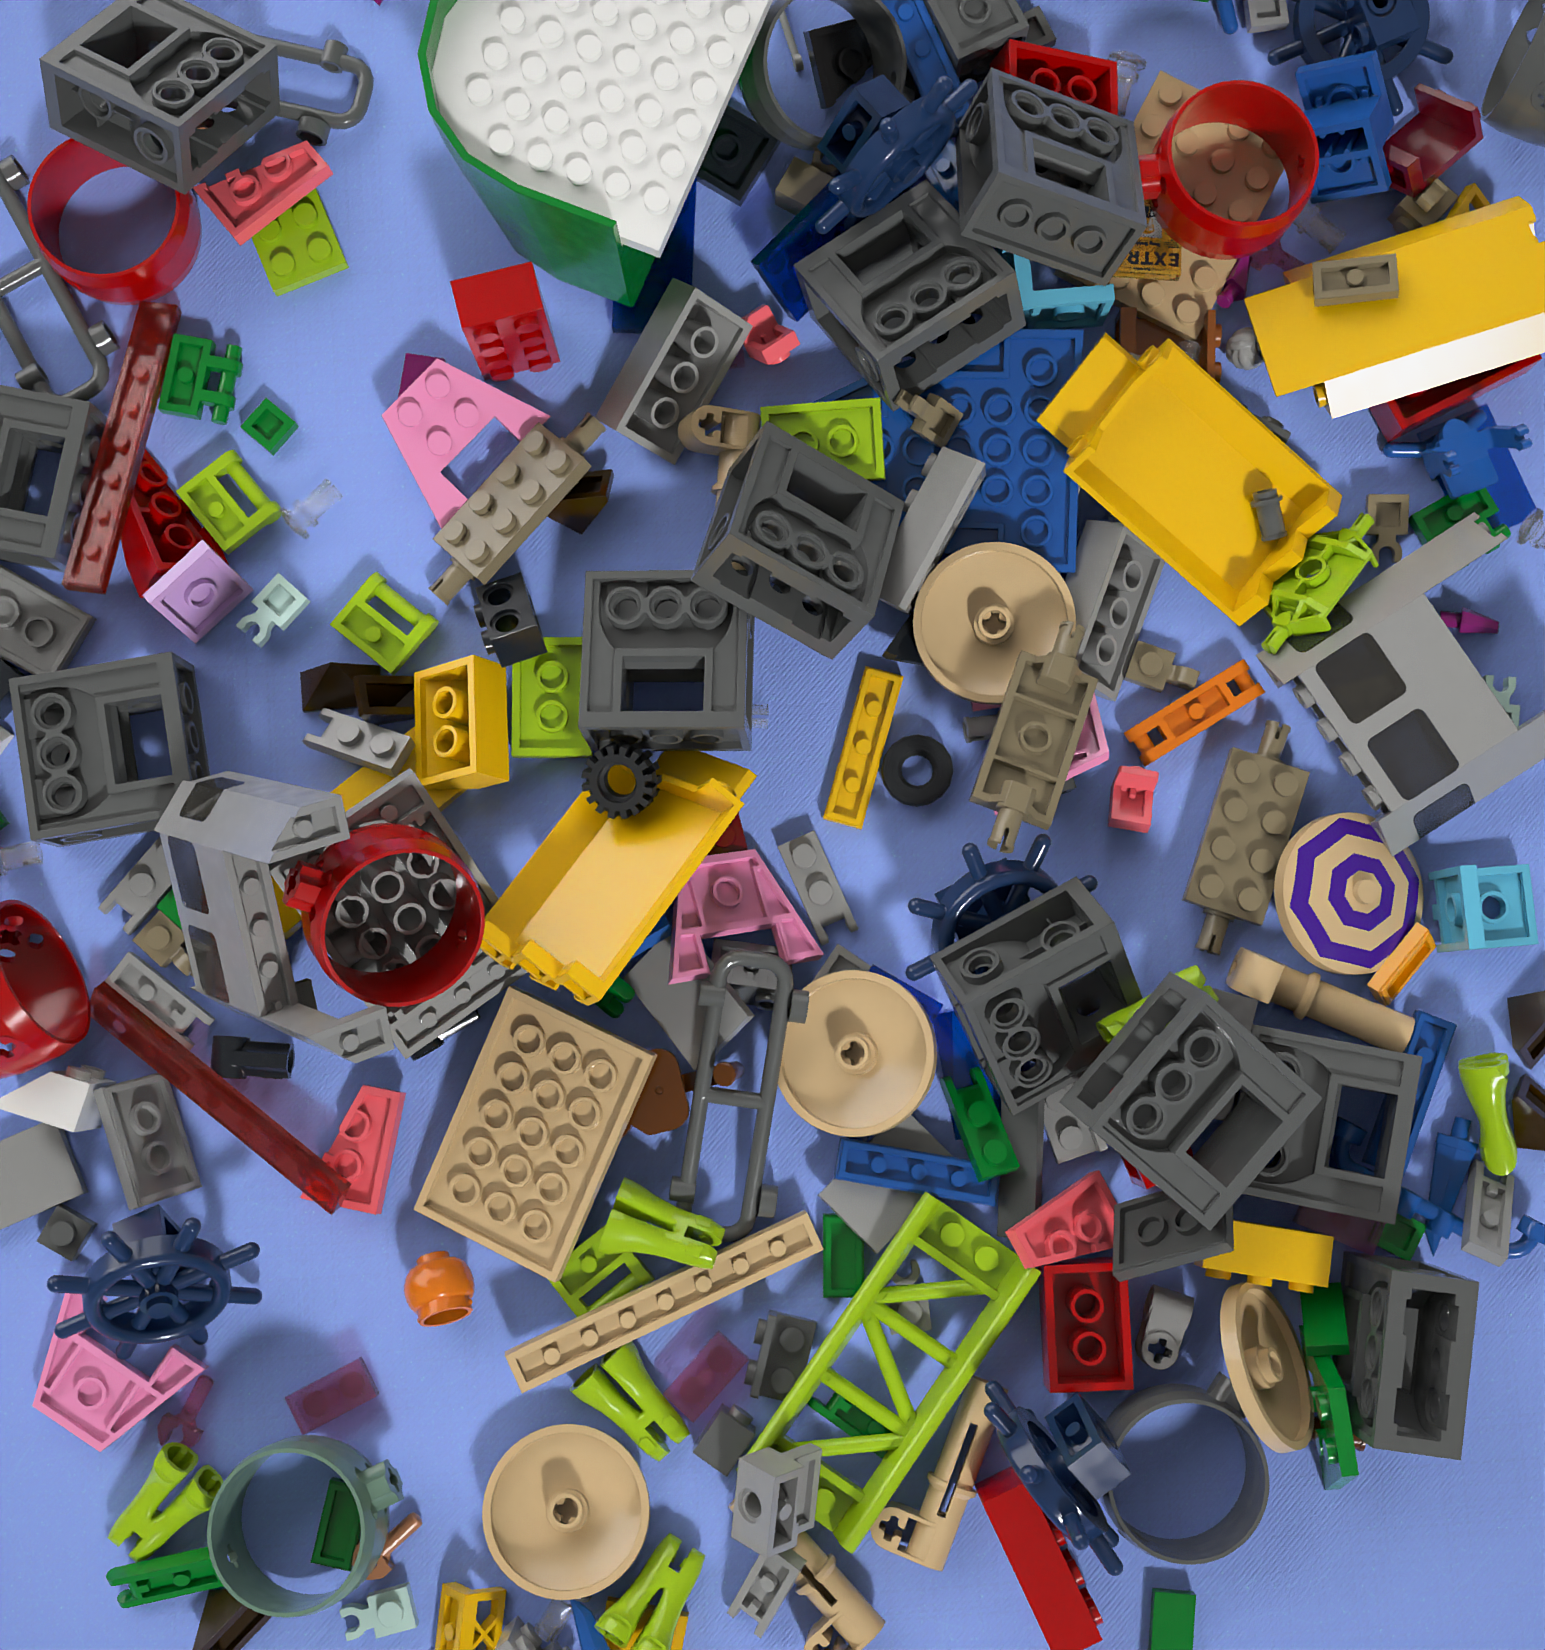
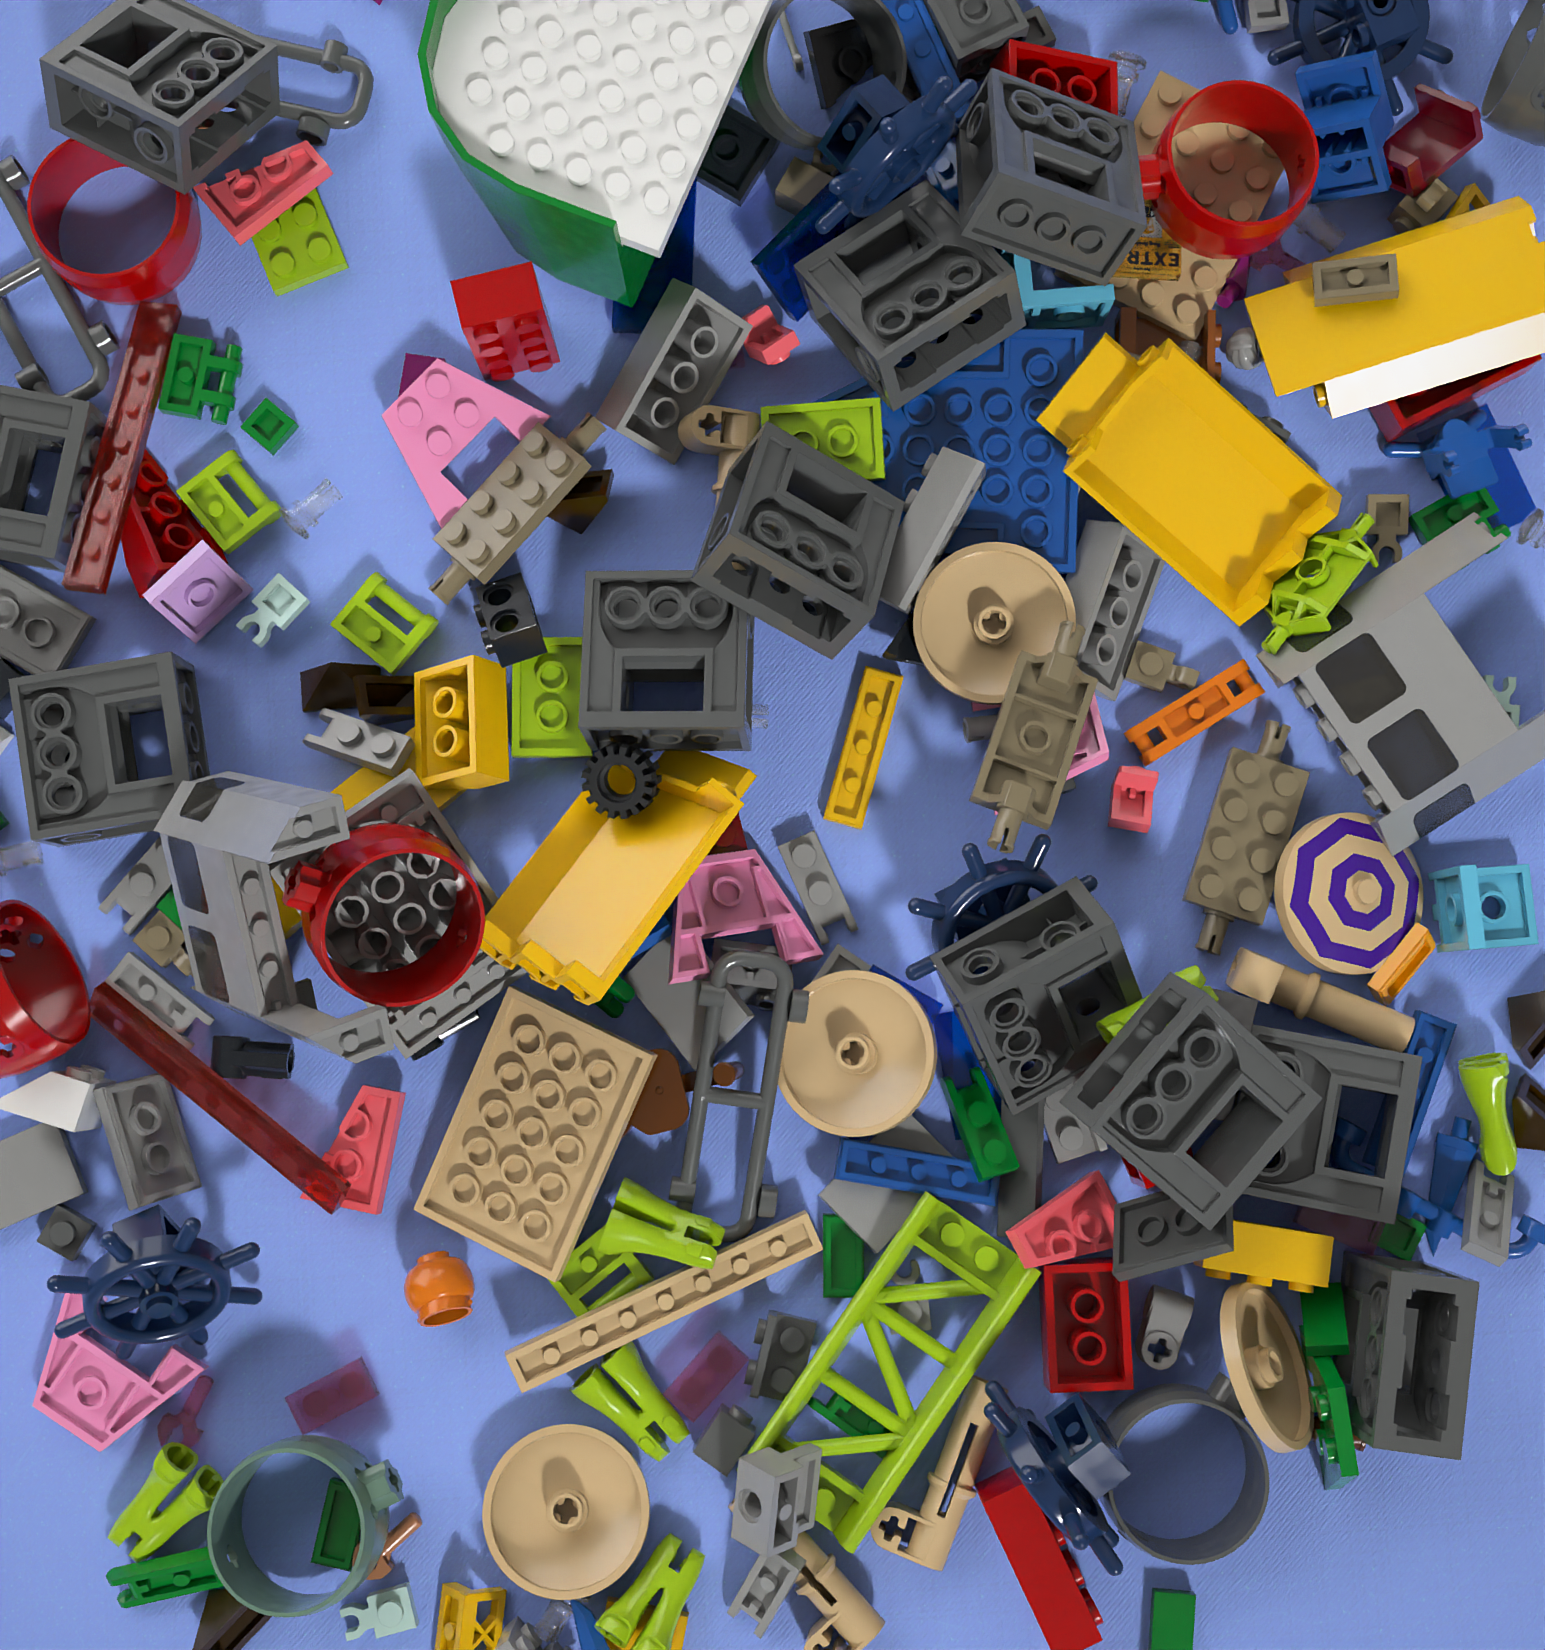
(920, 746): black tyre -> none
(934, 416): dark tan plate -> none
(1269, 514): dark grey pin -> none
(1469, 621): magenta bar -> none

